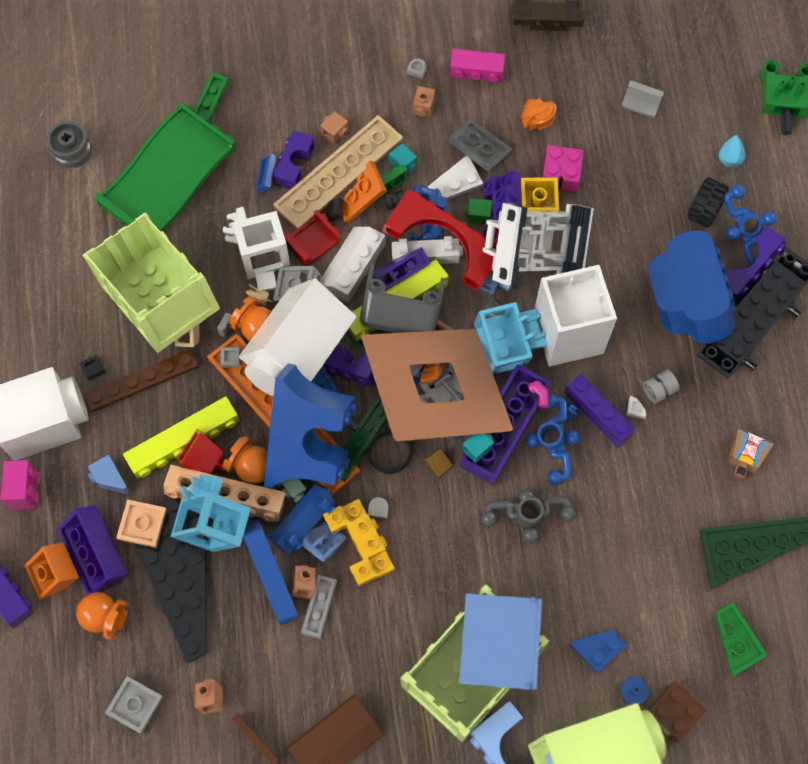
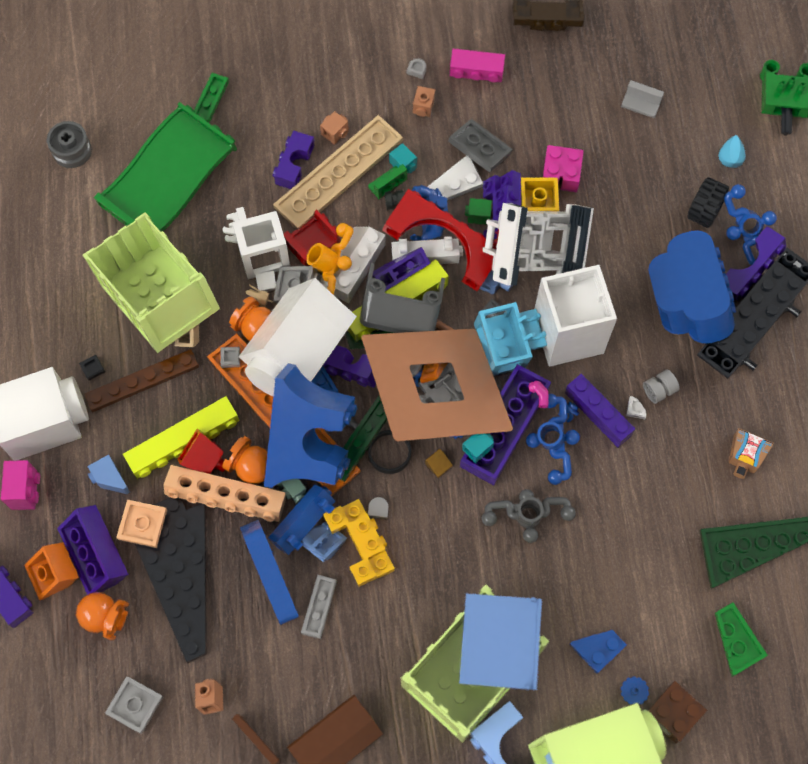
(224, 326): light grey tile -> none
(228, 516): medium azure piece -> none
(266, 173): blue tile -> none
(303, 582): nougat brick -> none
(329, 260): none -> light orange wheel
(335, 209): black tile -> none
(364, 193): orange wing -> none
(538, 114): orange hair -> none

